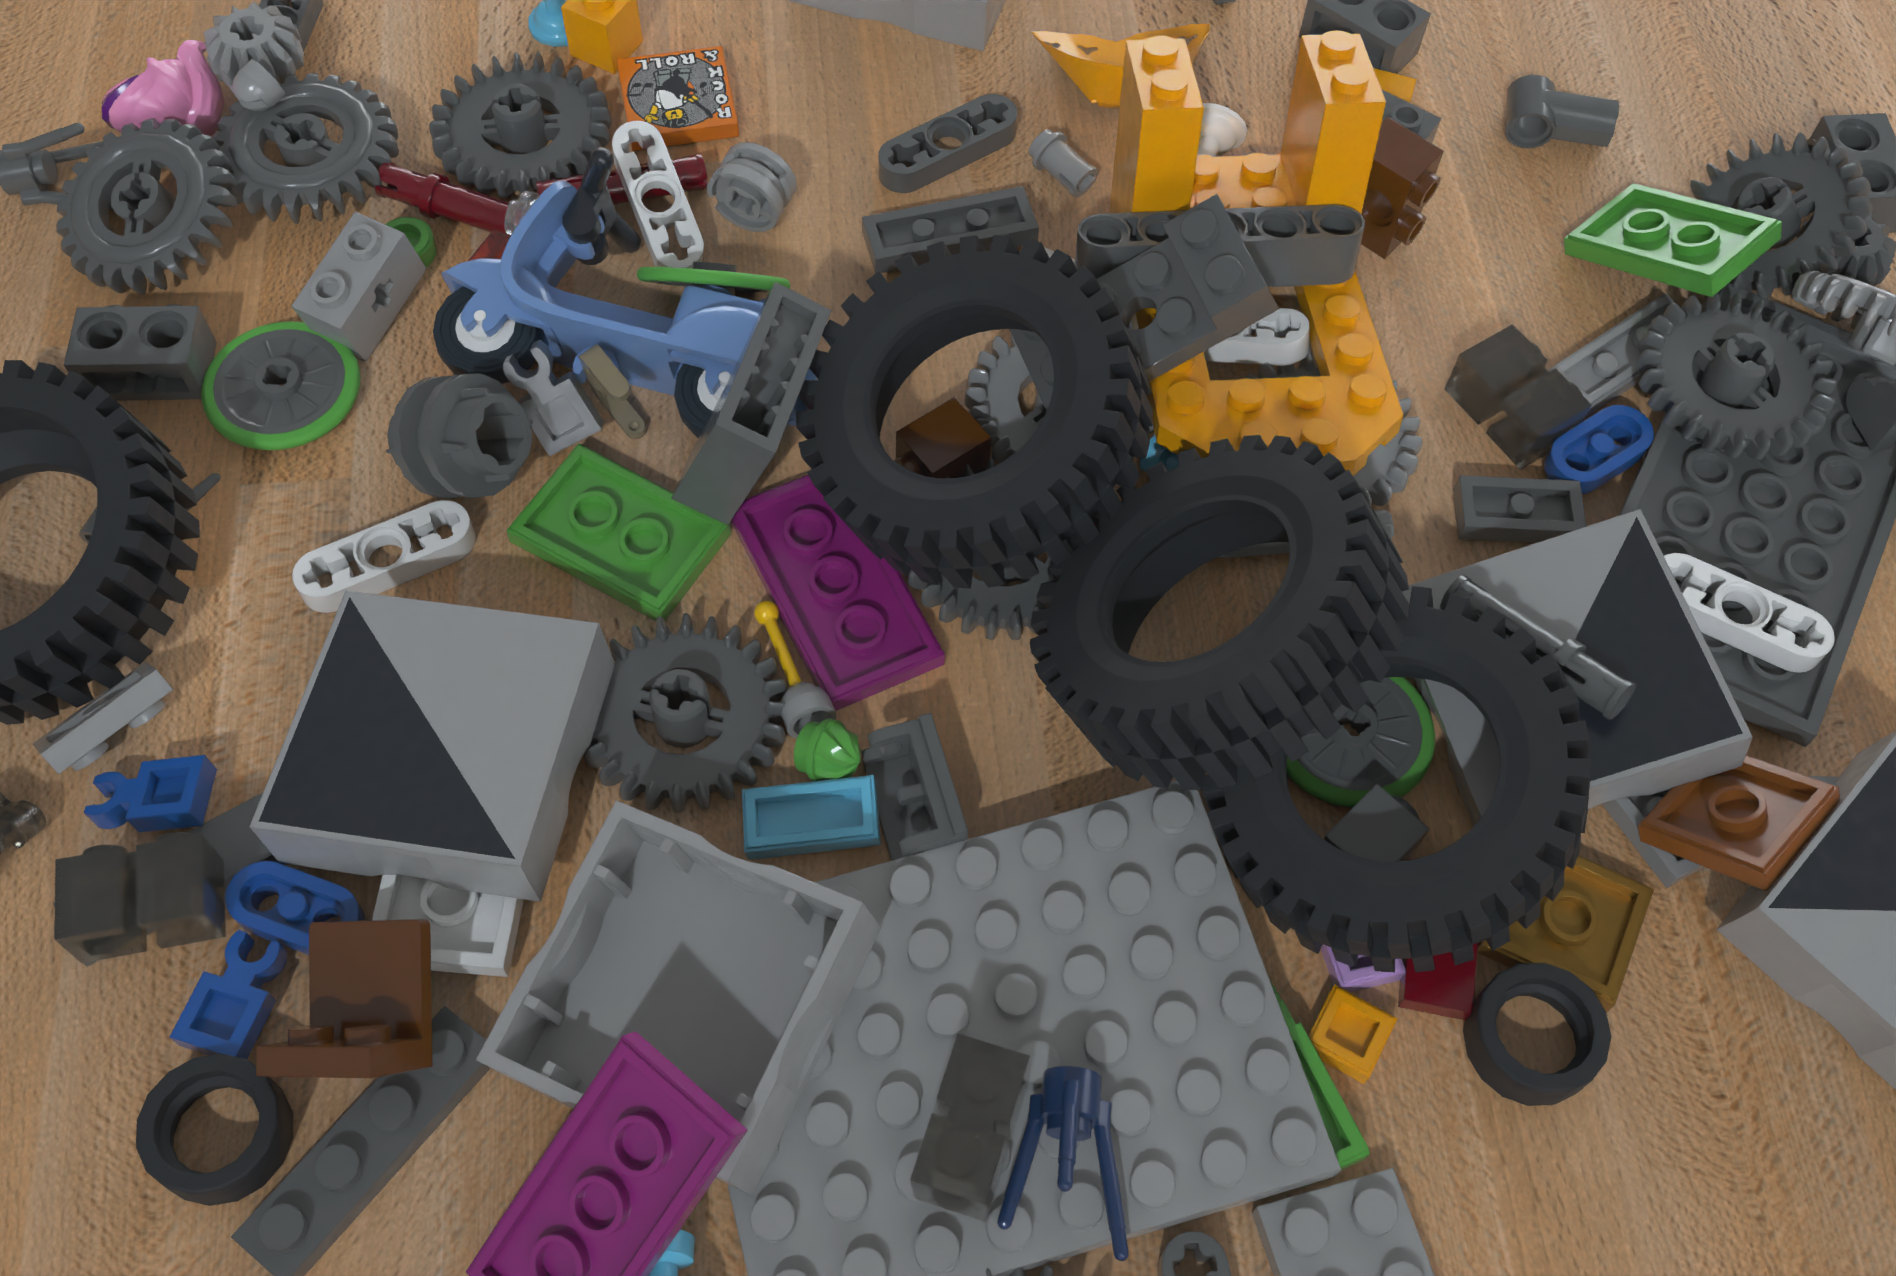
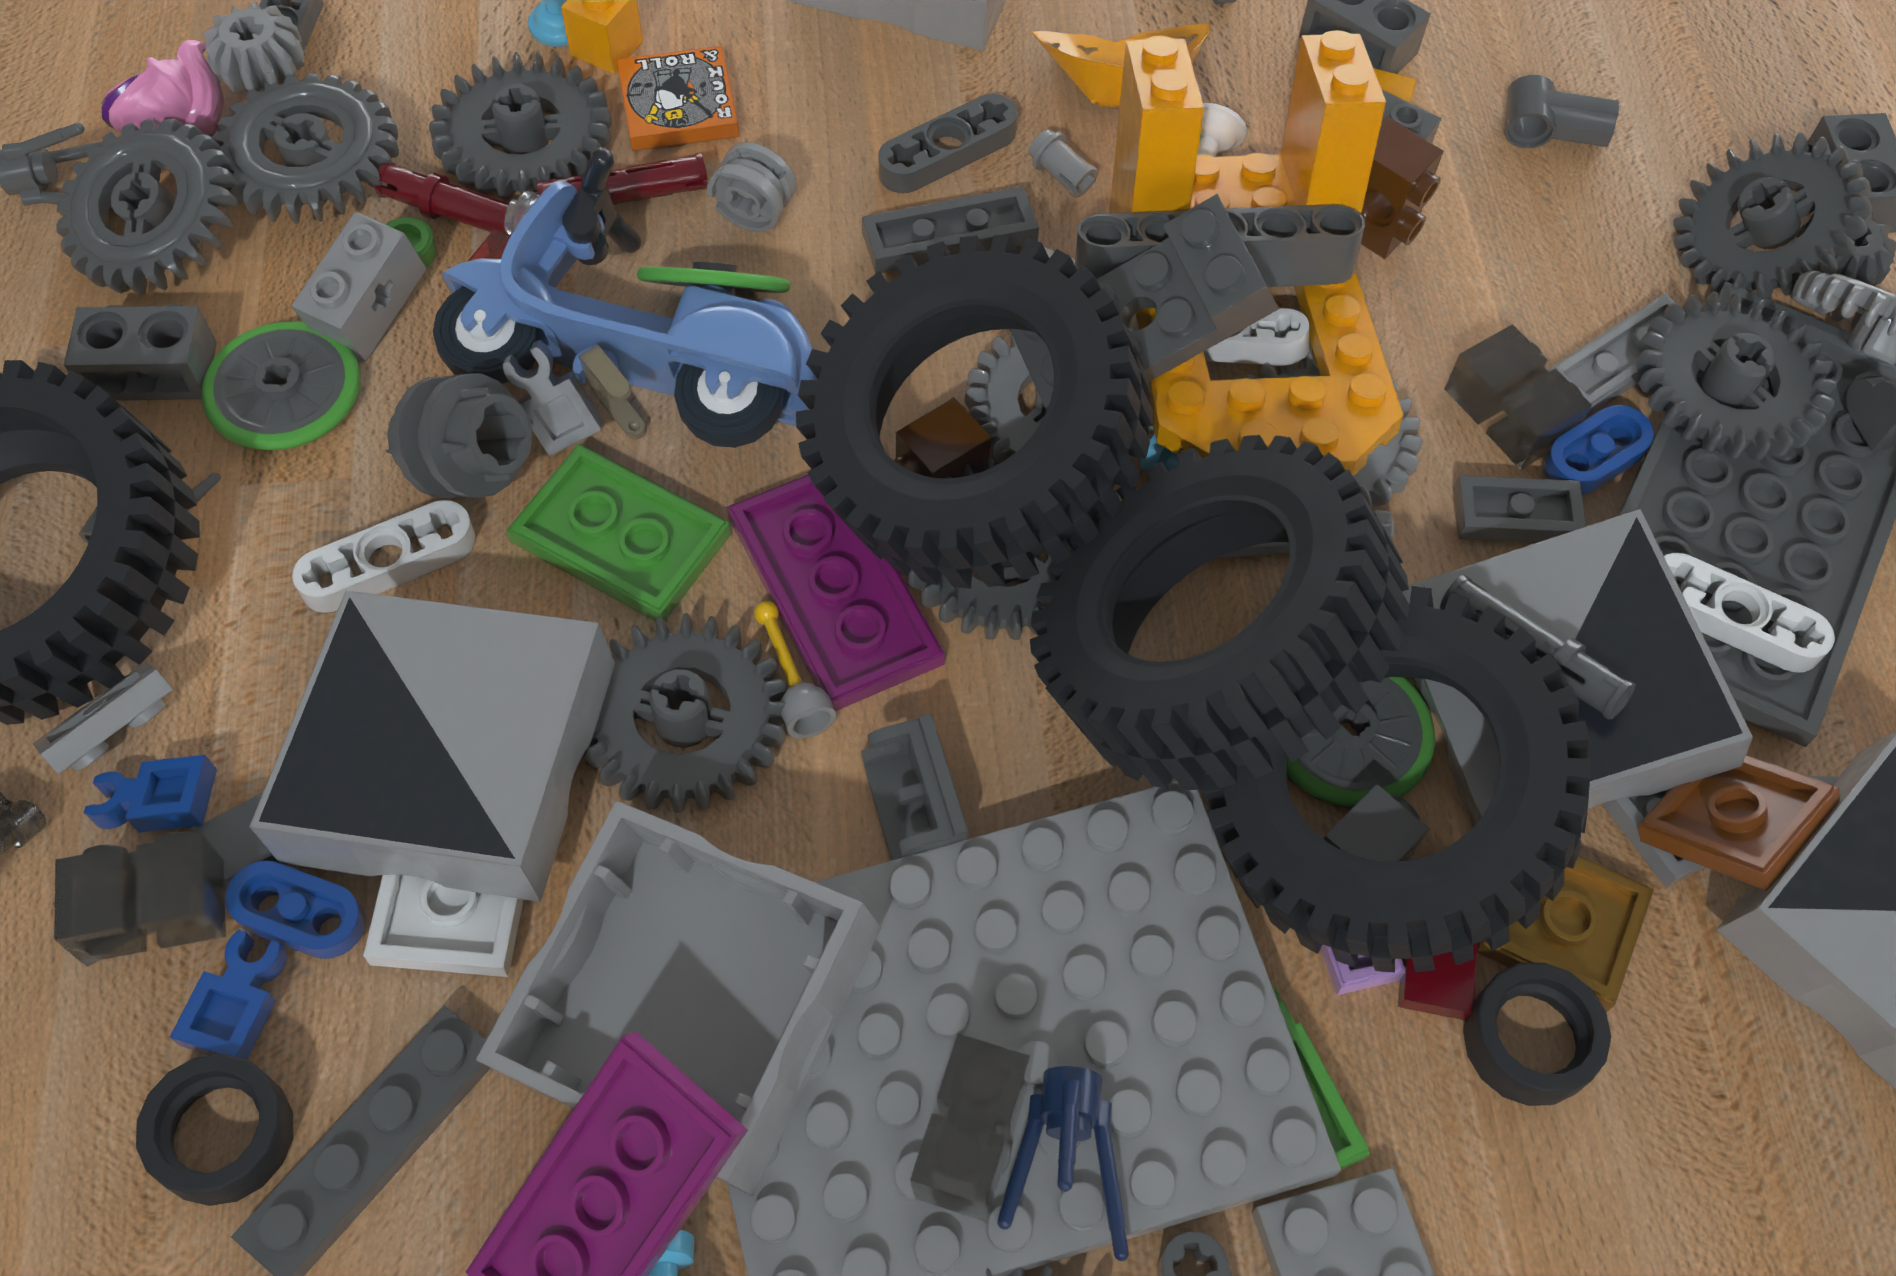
(256, 87): light grey hinge -> none
(365, 1003): reddish brown bracket -> none
(663, 176): white beam -> none
(753, 406): dark grey arch -> none
(810, 817): medium azure tile -> none
(826, 750): bright green plate -> none
(1350, 1033): light orange tile -> none
(1673, 239): bright green tile -> none

